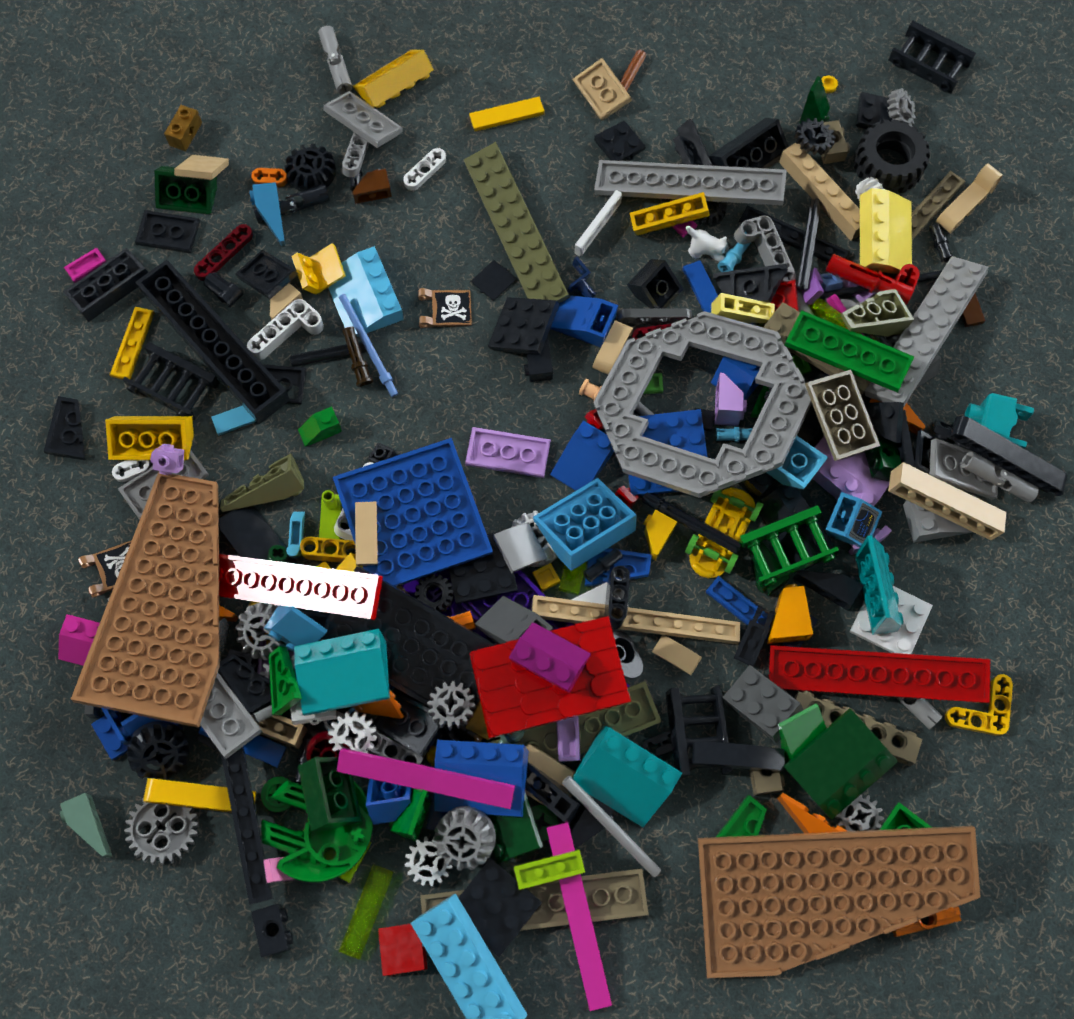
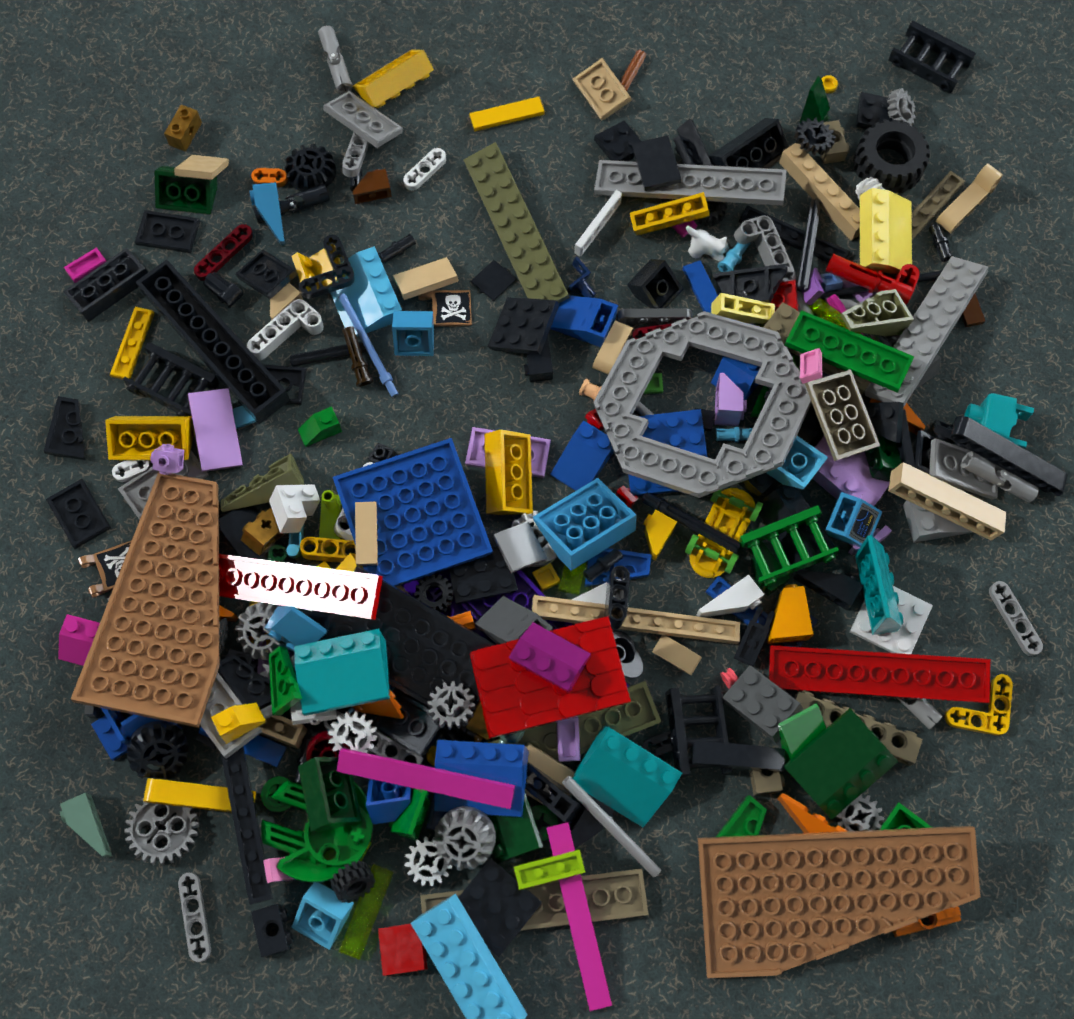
(78, 513): none -> black tile
(192, 917): none -> light grey beam
(215, 430): none -> lavender tile
(238, 721): none -> yellow slope
(262, 532): none -> pearl gold brick
(292, 505): none -> white brick
(321, 915): none -> medium azure slope
(337, 271): none -> black beam
(352, 881): none -> black tyre
(397, 248): none -> black pin
(413, 333): none -> dark azure slope
(425, 278): none -> tan tile
(508, 473): none -> yellow slope
(656, 163): none -> black tile
(729, 677): none -> coral bush
(736, 599): none -> white slope
(811, 366): none -> bright pink tile
(1018, 617): none -> light grey beam

